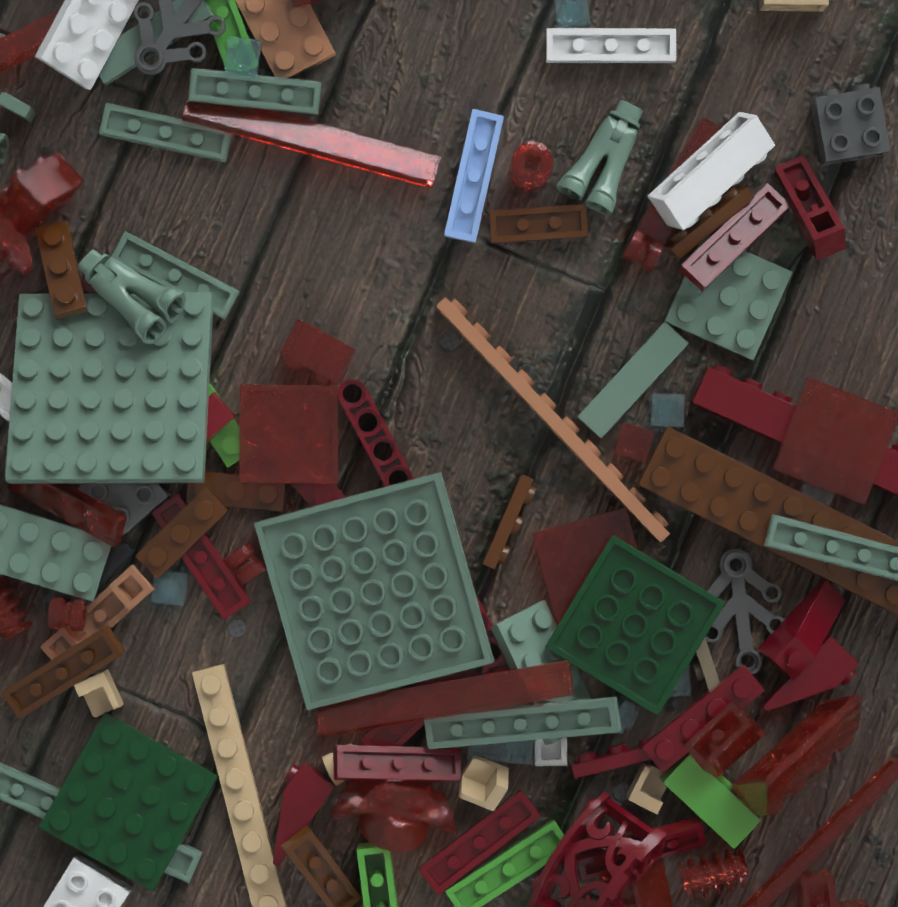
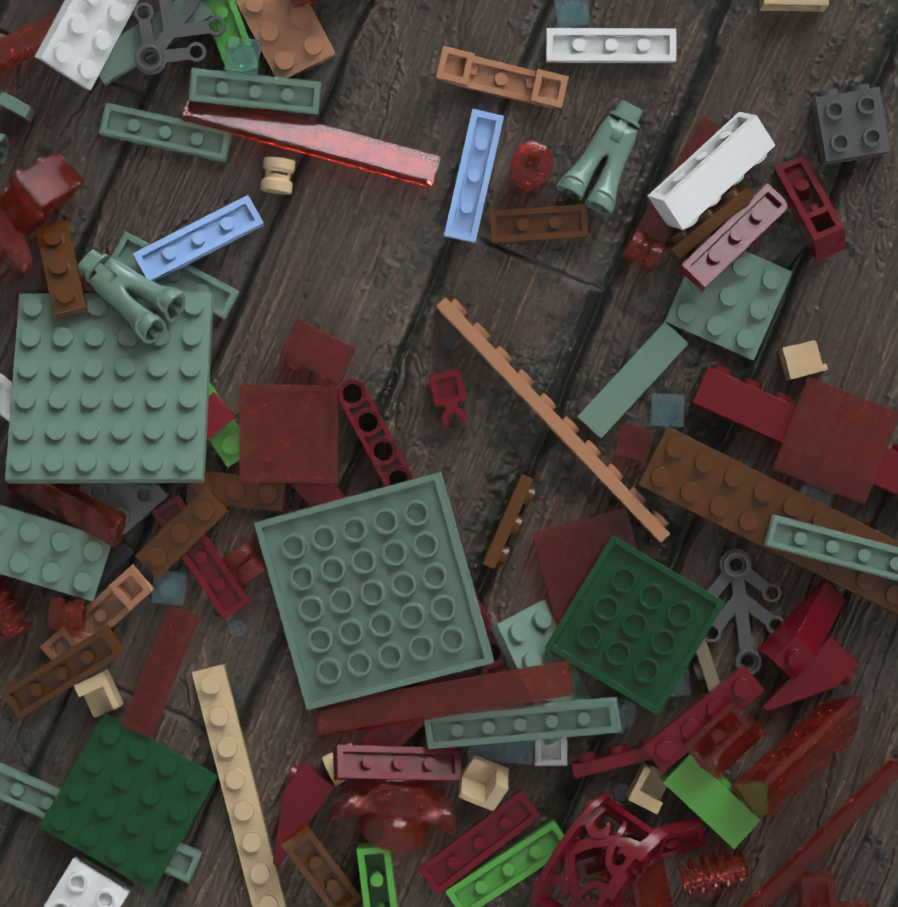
(160, 670): none -> clear red plate
(198, 239): none -> light blue plate
(275, 182): none -> tan wheel
(447, 391): none -> dark red plate
(501, 79): none -> nougat slope
(801, 360): none -> tan panel

